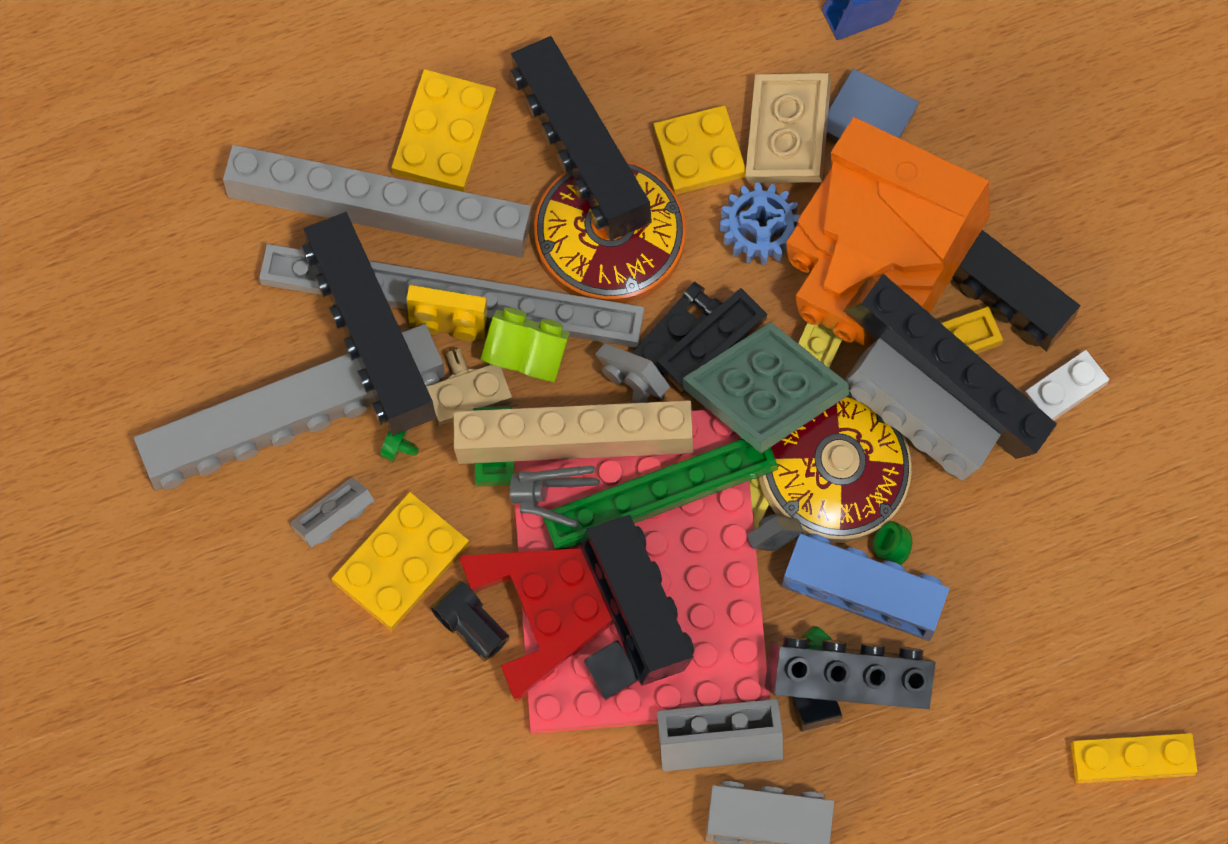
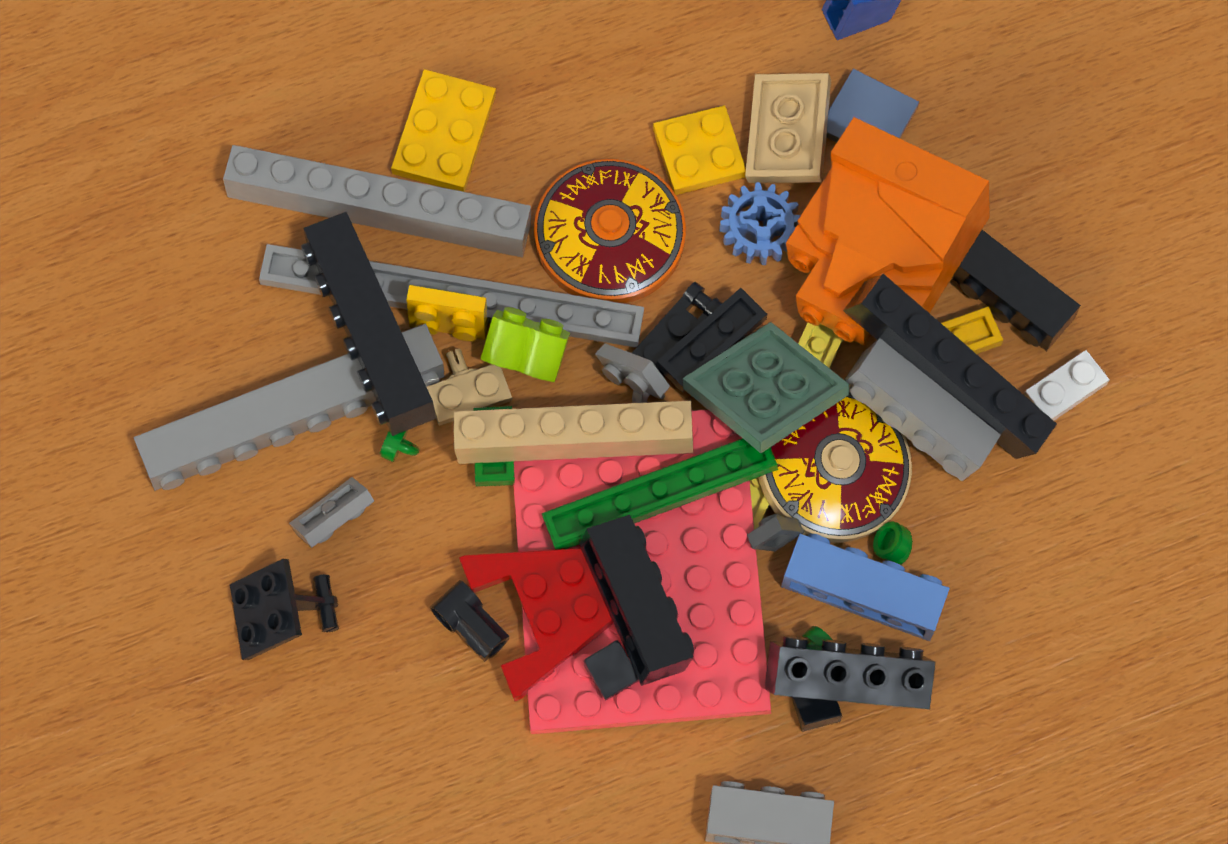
(269, 608): none -> black plate
(400, 561): yellow plate -> none
(532, 487): dark grey plant -> none
(580, 138): black brick -> none
(720, 735): light grey brick -> none
(1134, 758): yellow plate -> none

